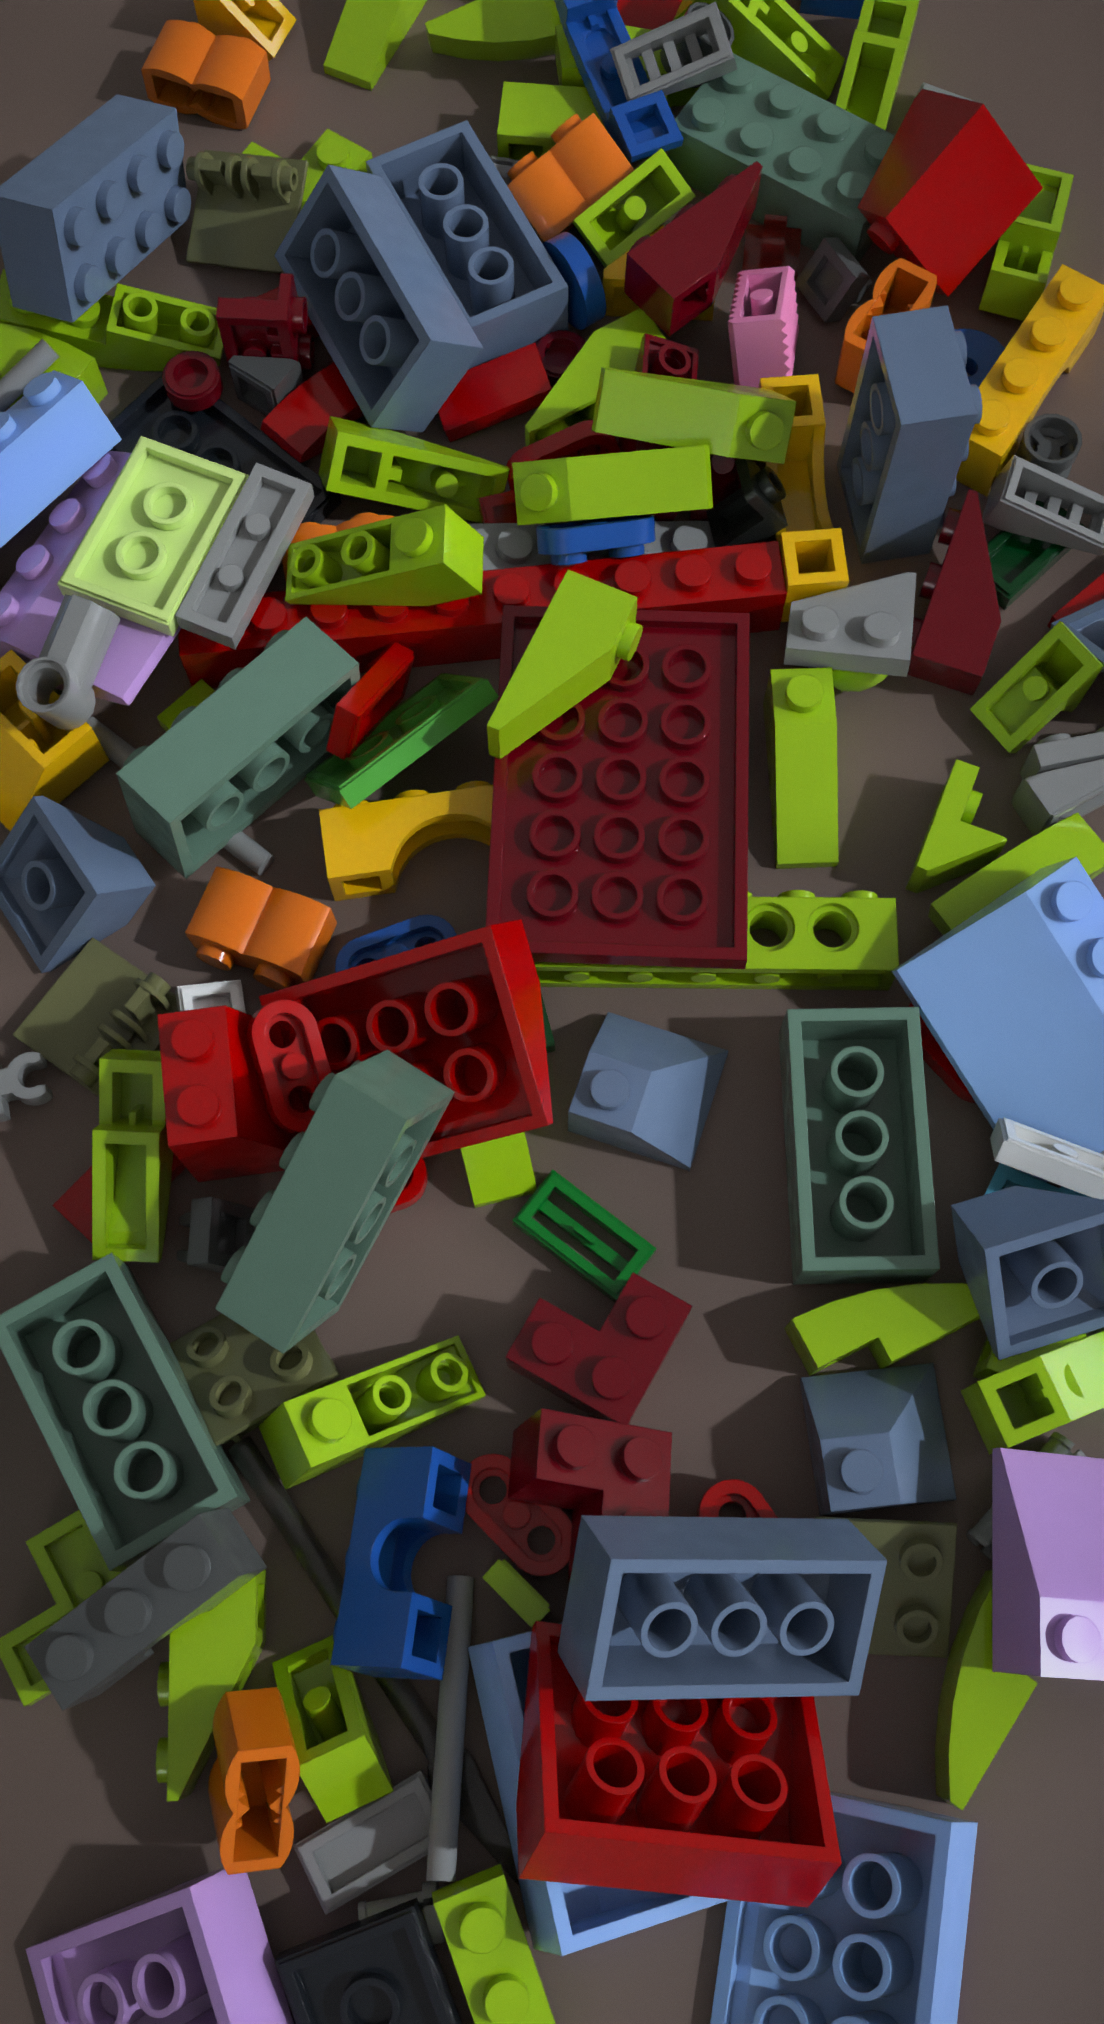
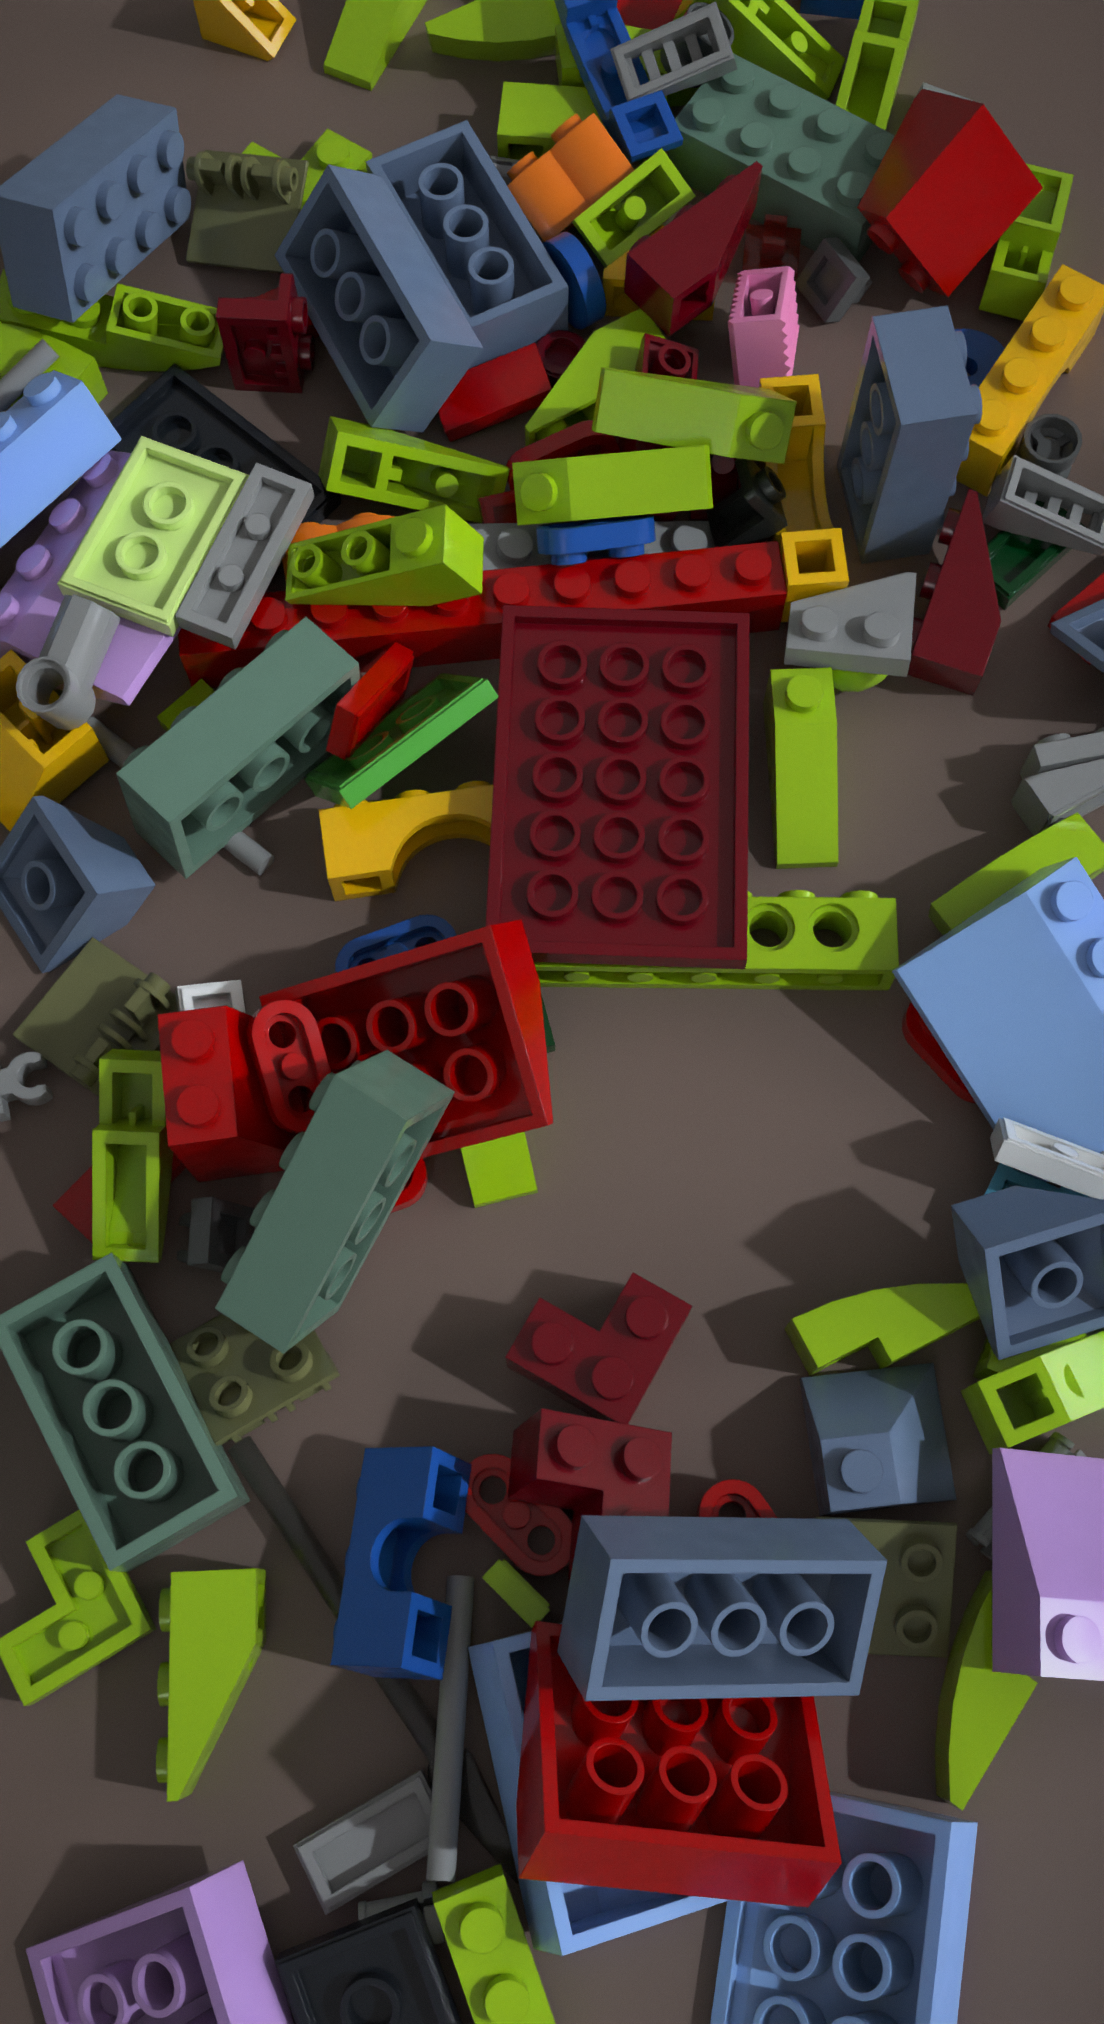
(143, 1605): dark grey arch -> none
(192, 381): dark red tile -> none
(206, 73): orange brick -> none
(253, 1780): orange brick -> none
(260, 929): orange brick -> none
(264, 380): dark grey slope -> none
(303, 416): red slope -> none
(331, 1731): lime slope -> none
(369, 1410): lime slope -> none
(566, 660): lime slope -> none
(568, 1256): green tile -> none
(646, 1090): sand blue slope -> none
(857, 1146): sand green brick -> none
(897, 289): orange brick -> none
(951, 842): lime slope -> none
(1037, 688): lime slope -> none

